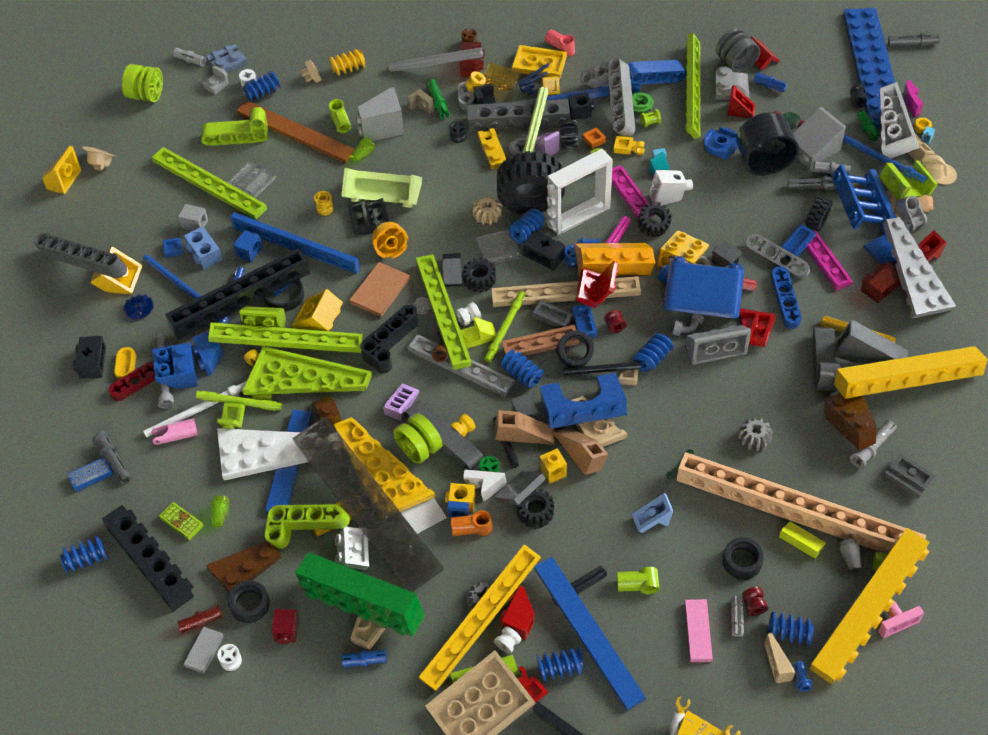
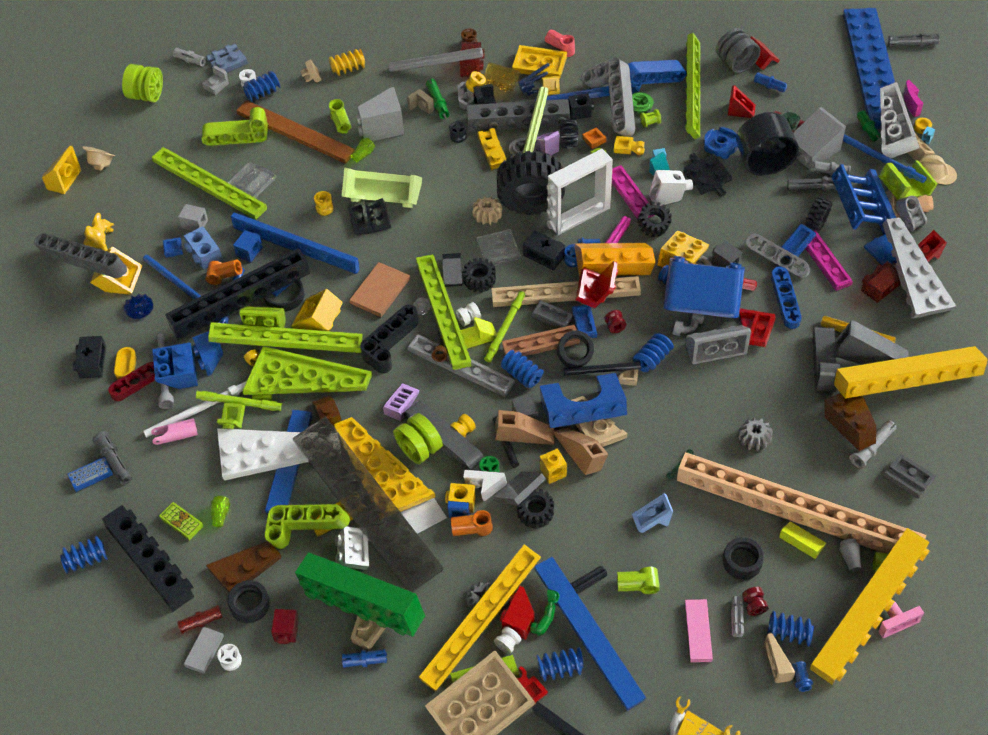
(96, 235): none -> yellow animal
(217, 271): none -> orange piece
(389, 240): light orange cylinder -> none
(526, 225): blue piece -> none
(541, 627): none -> green arm
(707, 174): none -> black plate
(725, 79): light grey slope -> none
(858, 96): black bush -> none

